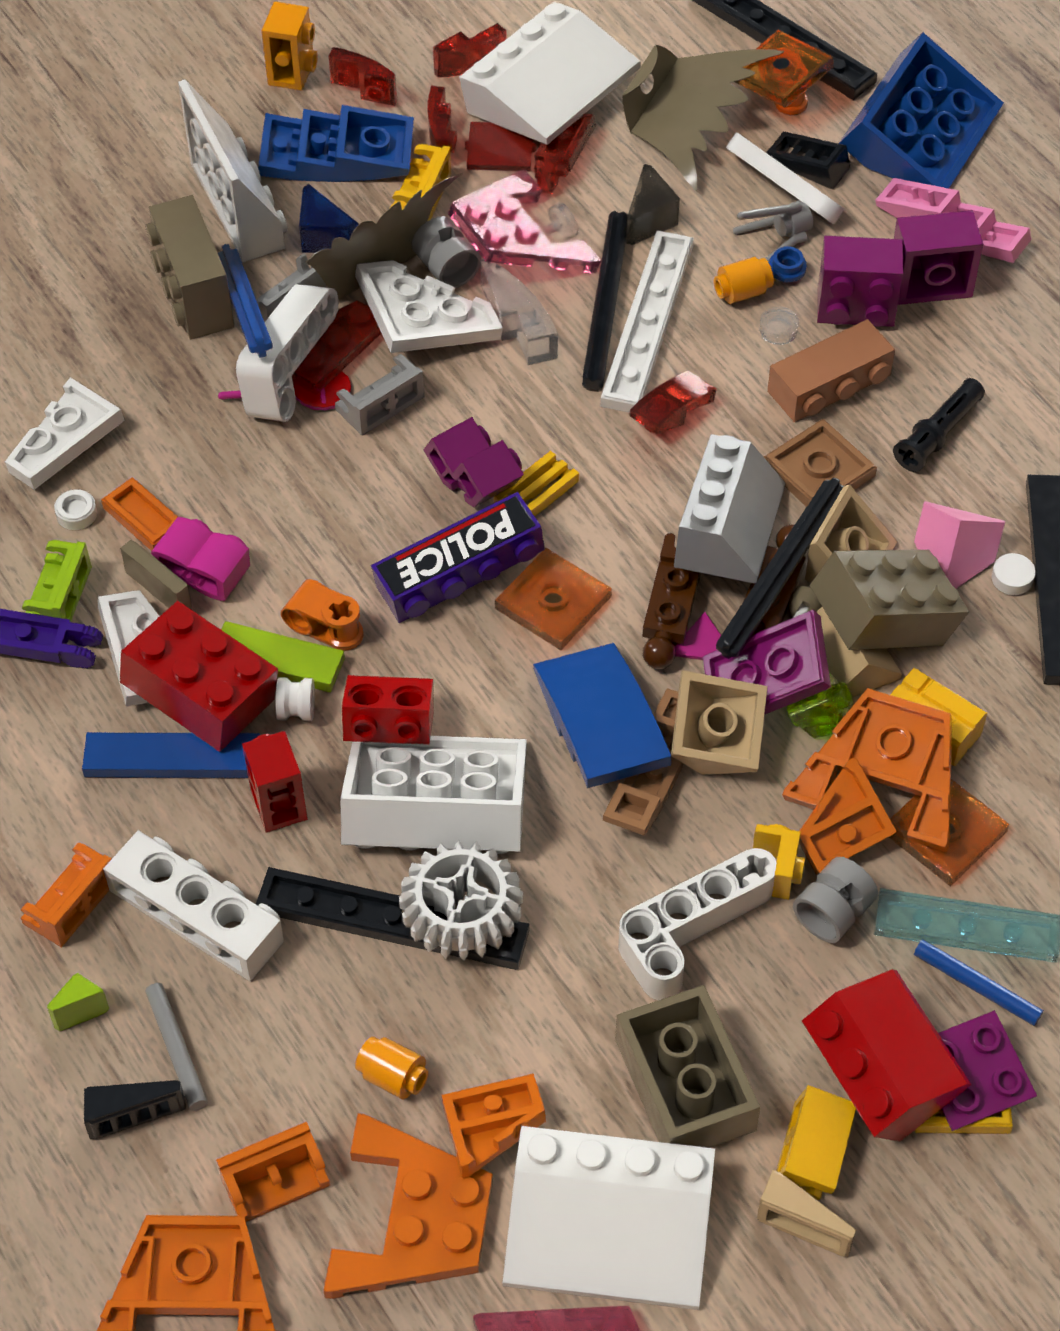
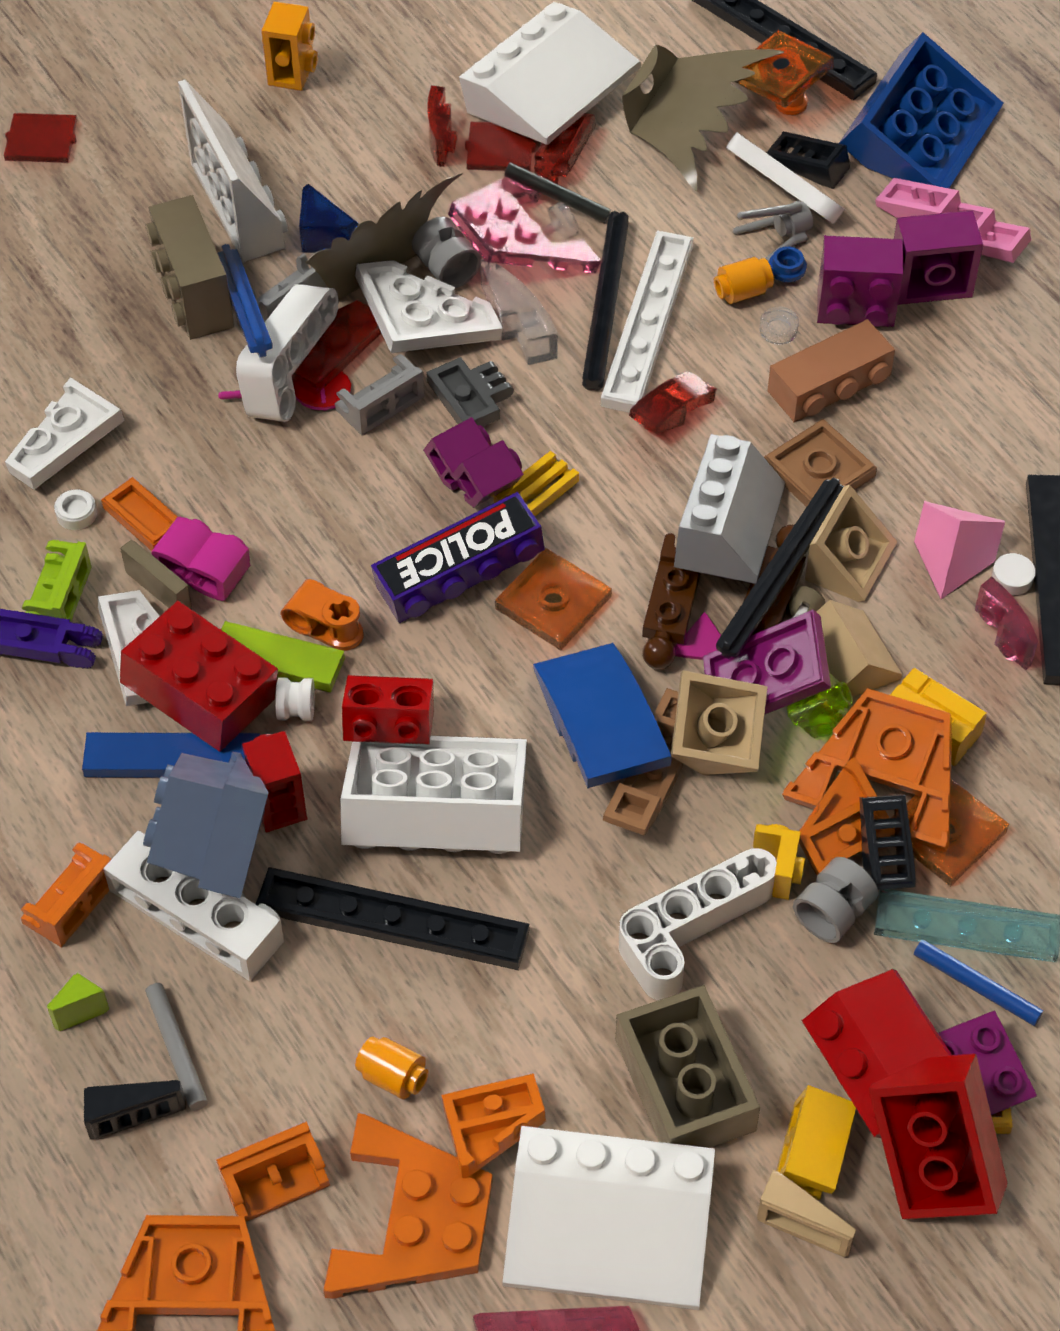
(40, 137): none -> clear red piece
(207, 821): none -> sand blue piece
(336, 147): blue slope -> none
(358, 71): clear red slope -> none
(425, 174): yellow hinge -> none
(460, 53): clear red slope -> none
(470, 392): none -> dark grey hinge
(478, 918): white gear -> none
(557, 192): none -> pearl dark grey bar
(652, 207): clear smoke slope -> none
(888, 598): dark tan brick -> none
(904, 856): none -> black slope
(931, 433): black pin -> none
(940, 1138): none -> red slope
(1015, 633): none -> clear pink slope

